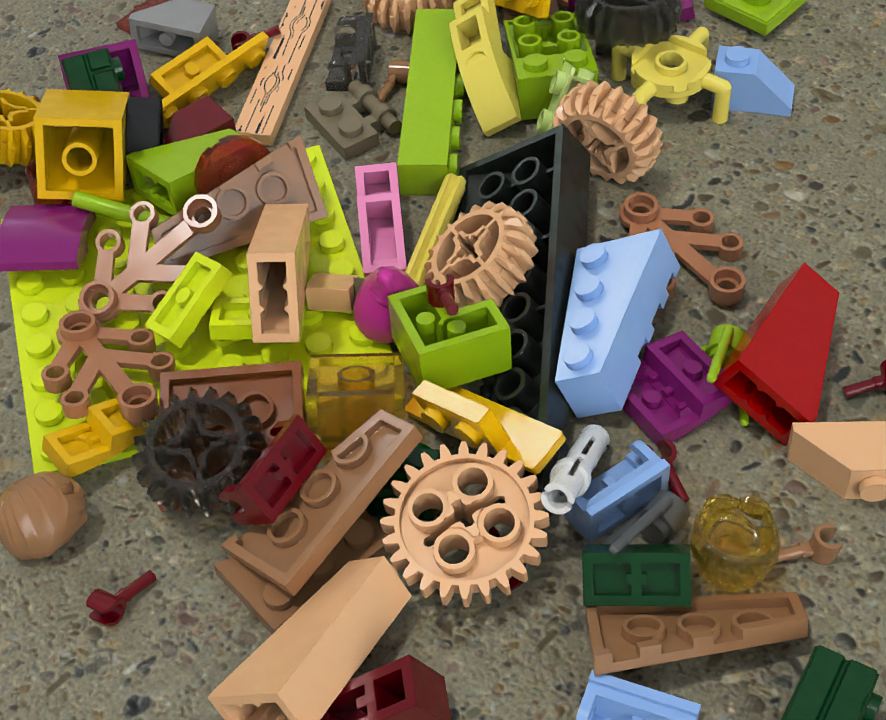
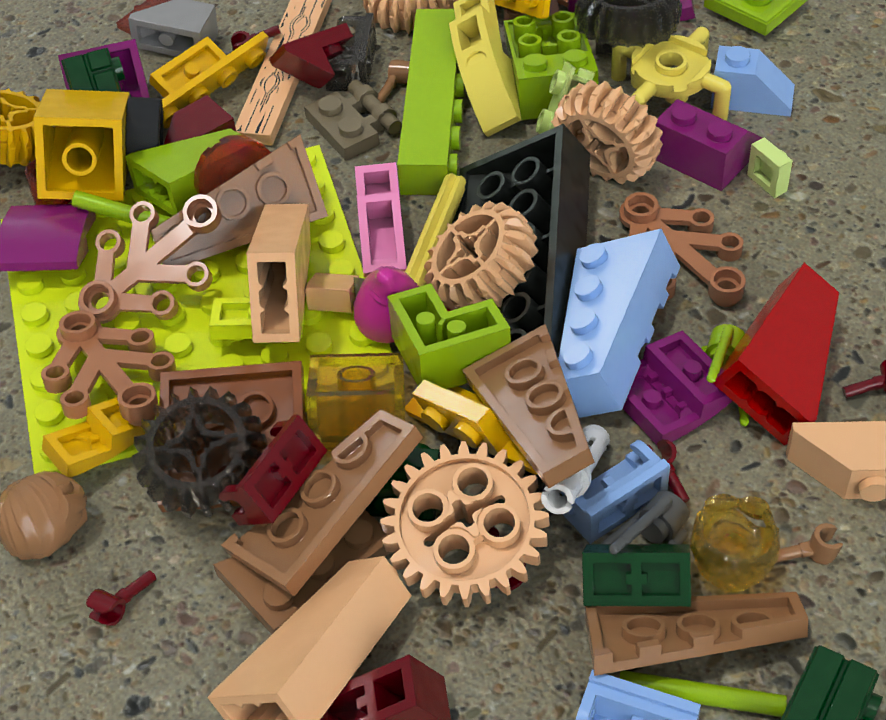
(188, 299): neon yellow plate -> none
(309, 55): none -> dark red slope
(442, 295): dark red hand -> none
(533, 405): none -> medium nougat wing
(703, 144): none -> magenta slope
(713, 694): none -> lime bar
(769, 167): none -> yellowish green plate

